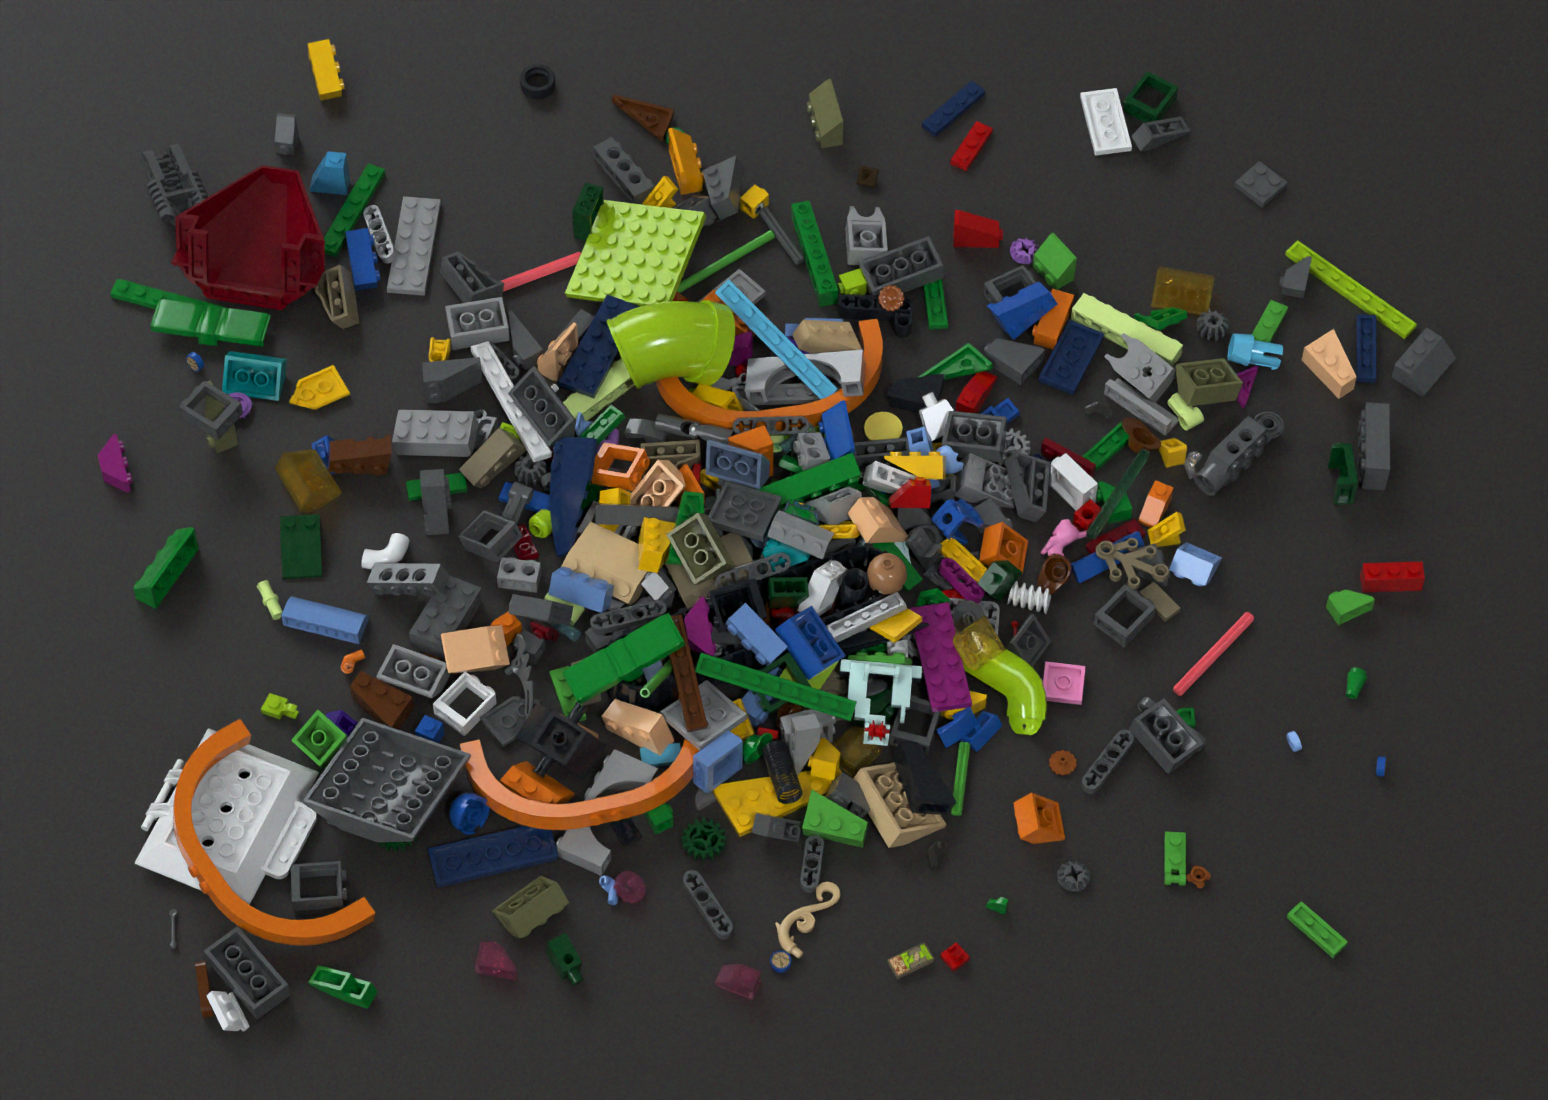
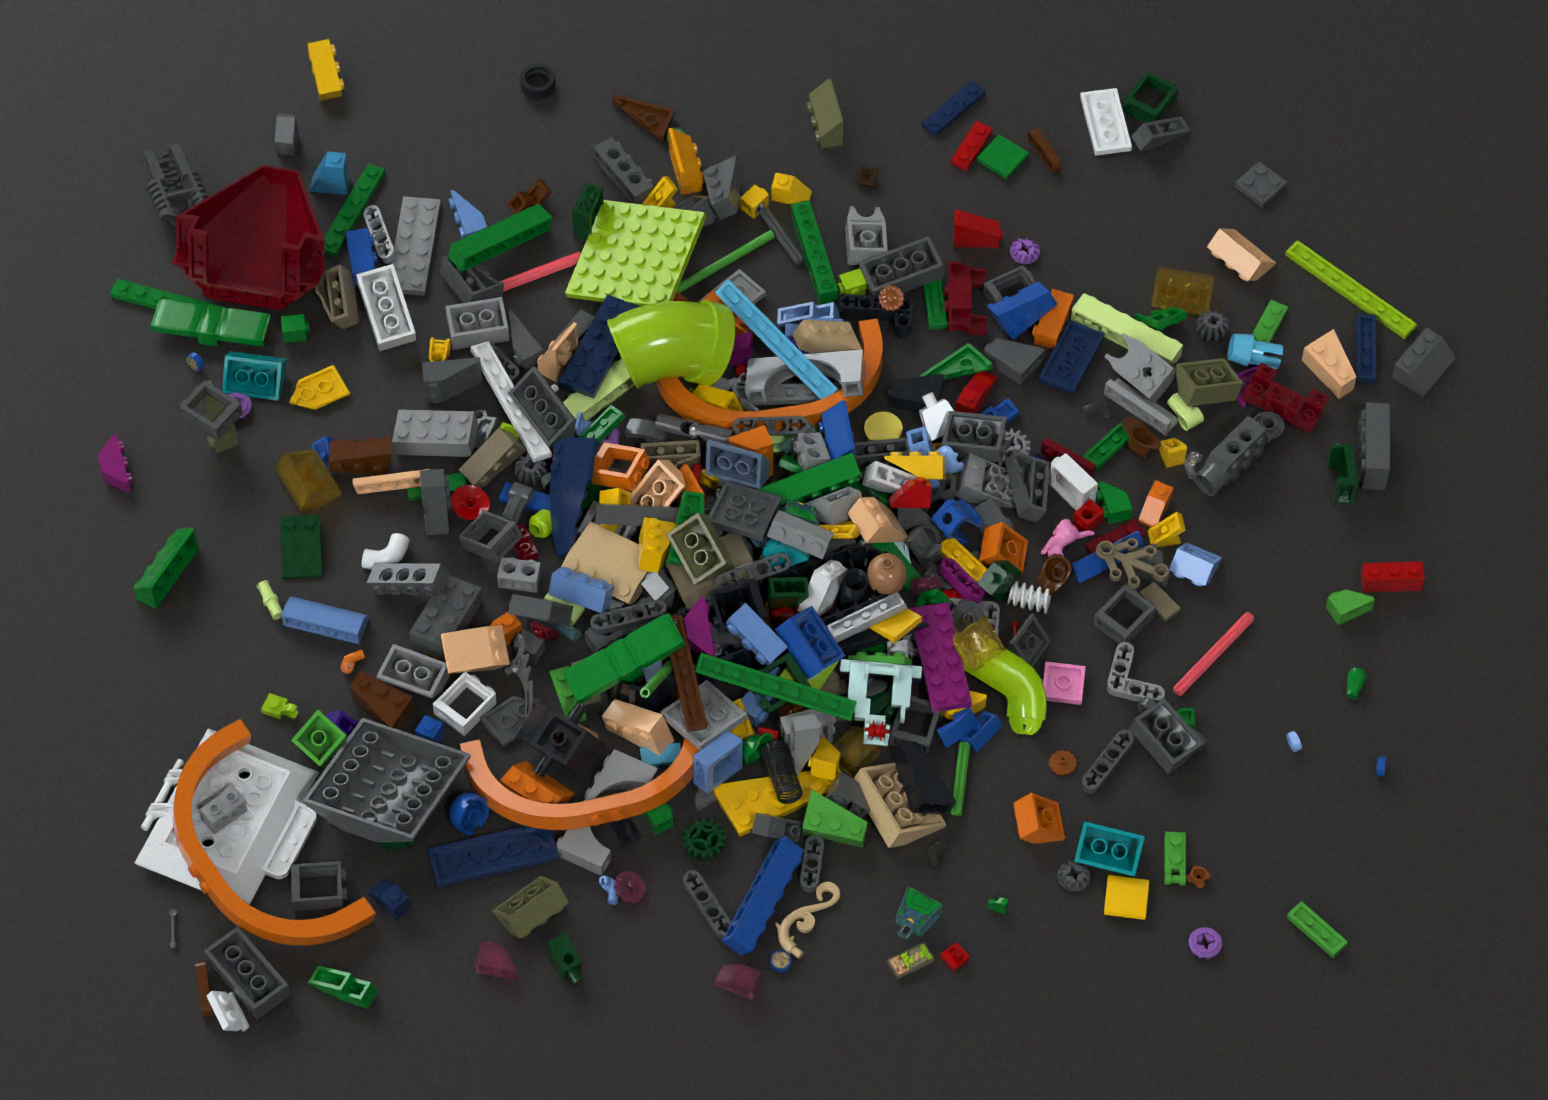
(223, 809): none -> light grey brick
(294, 328): none -> green brick
(386, 307): none -> white brick
(387, 482): none -> light nougat tile
(390, 899): none -> dark blue slope
(466, 215): none -> medium blue slope
(469, 495): none -> red dish
(500, 237): none -> green brick
(536, 195): none -> reddish brown slope
(762, 896): none -> blue brick
(789, 189): none -> yellow slope
(796, 313): none -> medium blue slope
(916, 913): none -> torso
(924, 584): none -> clear pink gear
(959, 303): none -> dark red bracket
(1002, 156): none -> green tile
(1044, 150): none -> reddish brown beam
(1055, 262): bright green slope -> none
(1109, 848): none -> teal slope
(1117, 494): clear green axle -> none
(1126, 683): none -> light grey beam
(1126, 897): none -> yellow slope
(1211, 937): none -> medium lavender gear
(1240, 254): none -> light nougat slope
(1286, 403): none -> dark red bracket
(1296, 279): dark grey slope -> none

